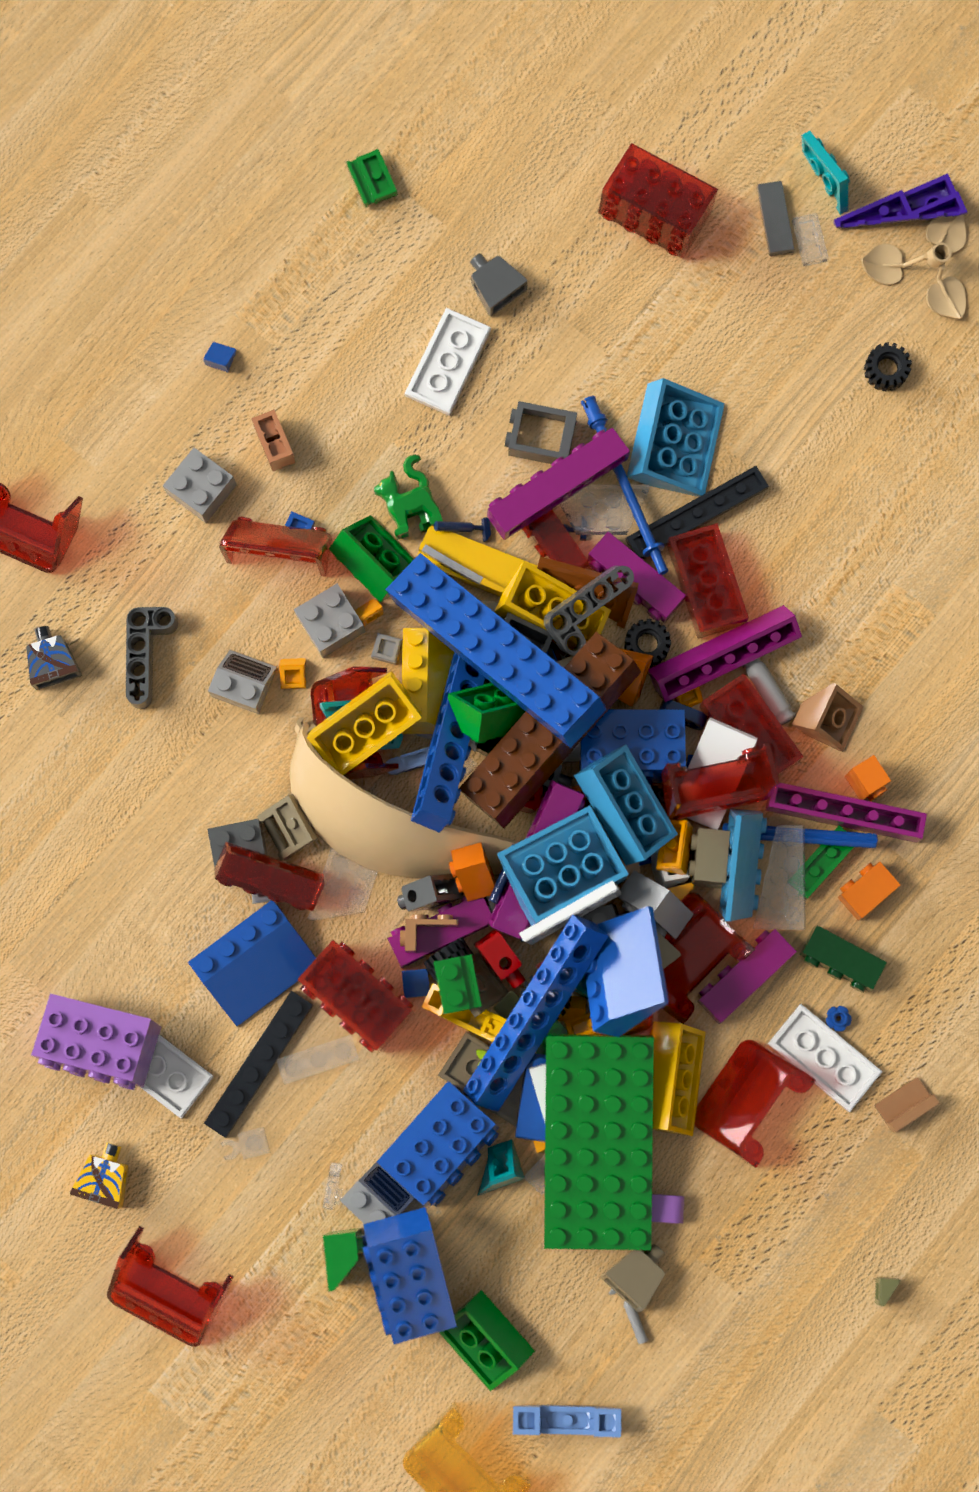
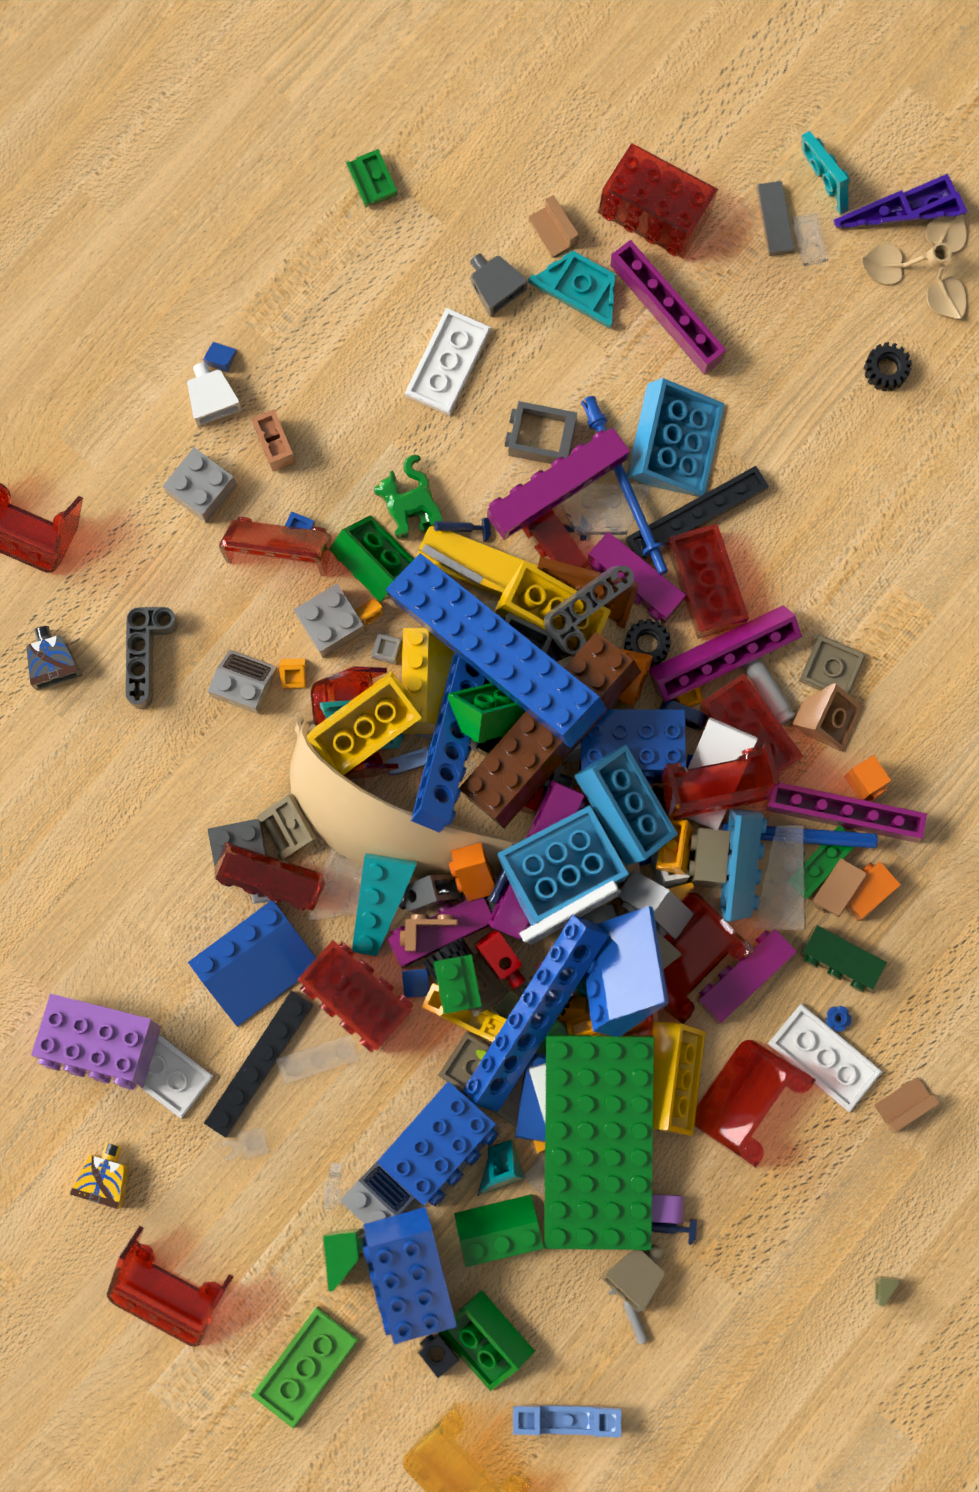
(211, 395): none -> white torso
(305, 1367): none -> bright green tile
(380, 894): none -> teal wing
(441, 1366): none -> black brick
(498, 1230): none -> green slope
(554, 227): none -> medium nougat panel
(579, 285): none -> teal wing
(667, 307): none -> magenta brick
(672, 1228): none -> dark blue piece
(830, 664): none -> dark tan tile
(839, 888): none -> medium nougat panel

